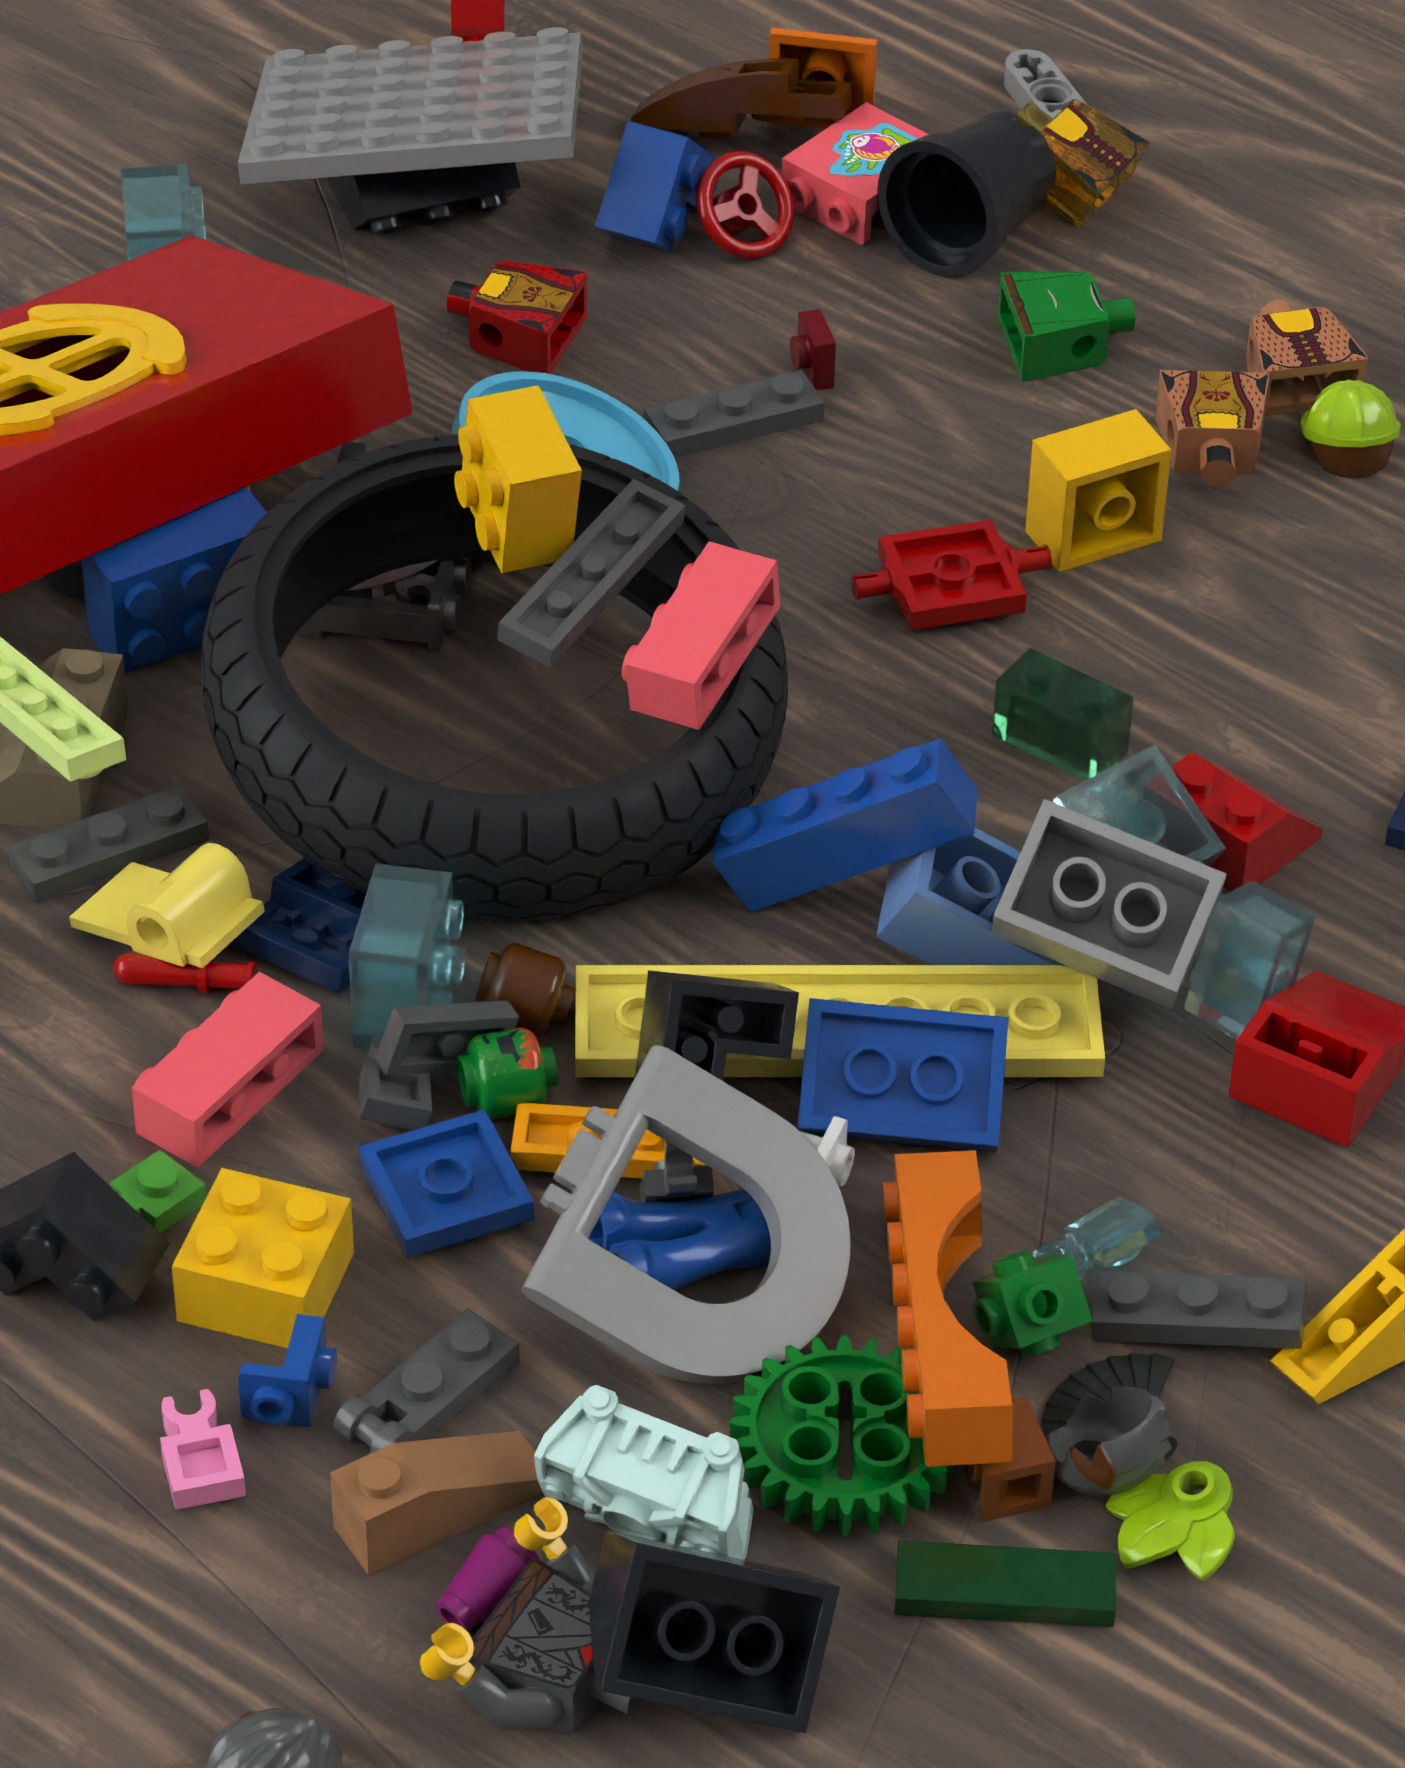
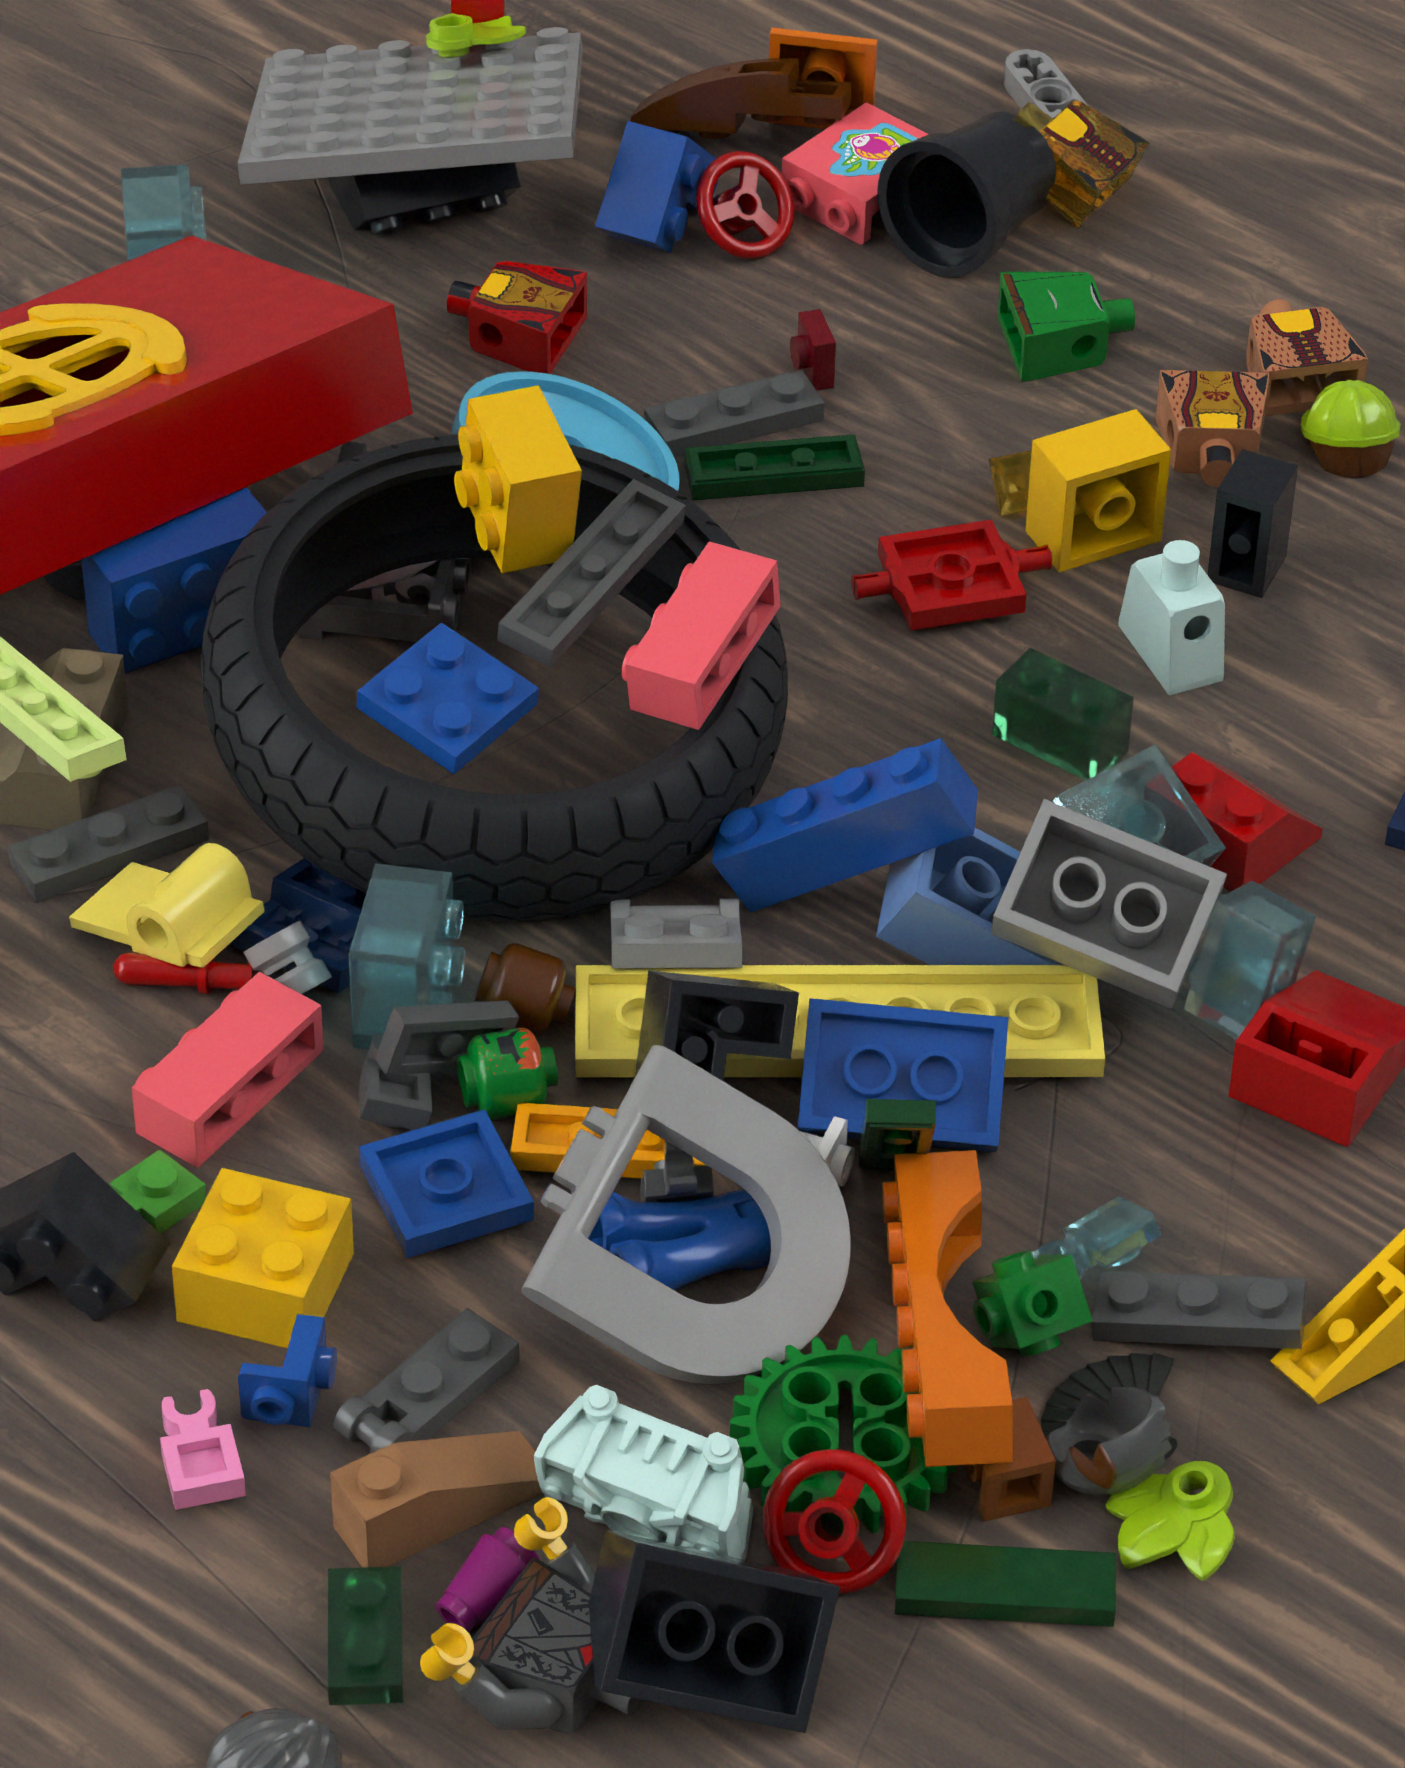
(283, 949): none -> light grey wheel
(365, 1635): none -> clear green plate
(447, 698): none -> blue plate
(457, 33): none -> lime plate
(676, 935): none -> light grey plate
(774, 467): none -> dark green tile
(807, 1524): none -> red piece
(895, 1128): none -> dark green tile
(1011, 481): none -> clear yellow slope
(1175, 618): none -> light aqua torso
(1252, 523): none -> black brick

